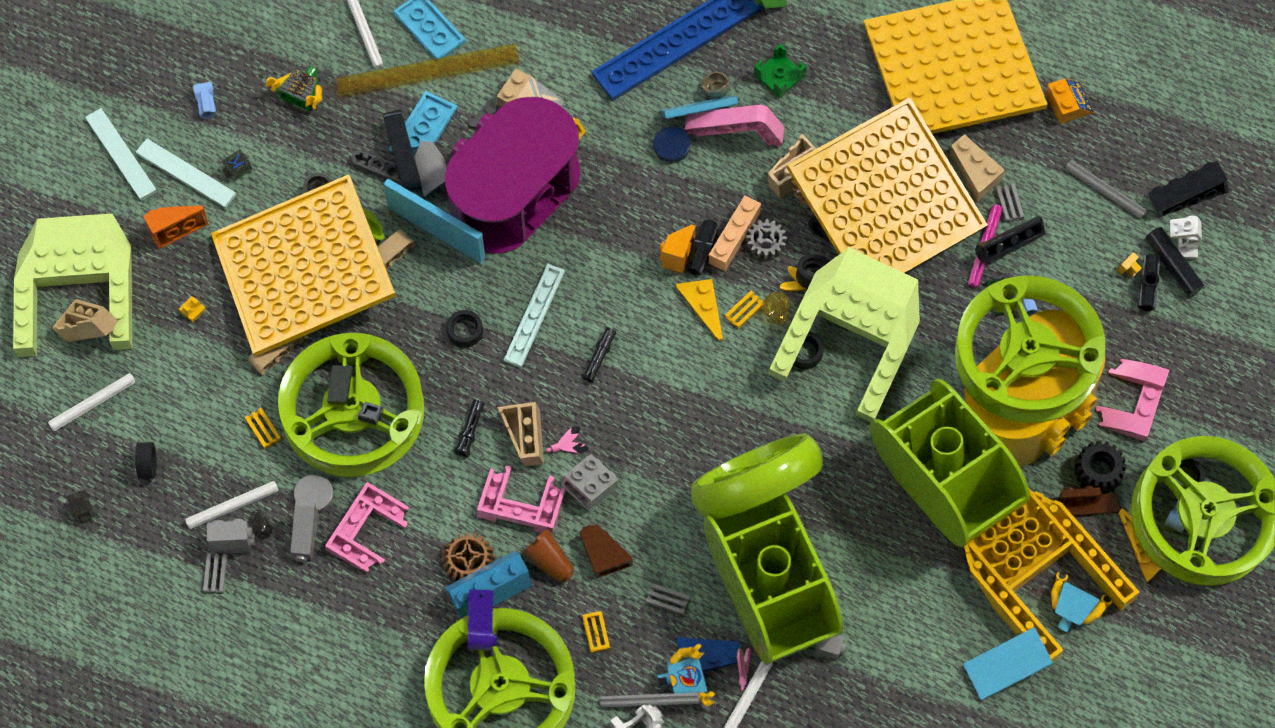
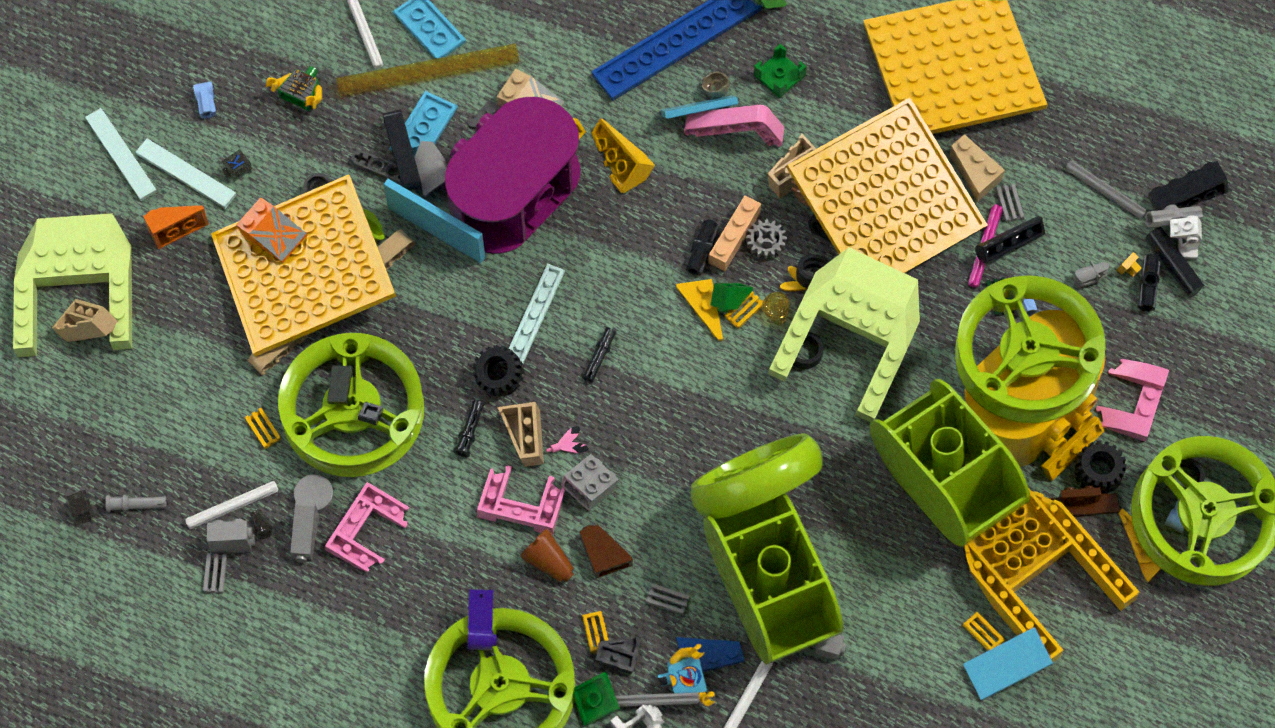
(91, 402): white axle -> none
(125, 503): none -> light grey pin
(145, 460): black tyre -> none
(192, 309): yellow tile -> none
(271, 230): none -> orange slope
(460, 558): medium nougat gear -> none
(461, 315): black tyre -> none
(491, 357): none -> black tyre
(504, 576): dark azure slope -> none
(595, 699): none -> green tile
(618, 654): none -> black wing
(626, 161): none -> yellow wedge
(671, 144): dark blue tile -> none
(677, 249): light orange slope -> none
(729, 295): none -> green slope
(743, 666): bright pink piece -> none
(971, 620): none -> yellow tile
(1068, 100): light orange slope -> none
(1070, 450): none -> yellow tile
(1075, 604): medium azure torso -> none
(1090, 274): none -> light grey arm
(1163, 217): none -> light grey piece

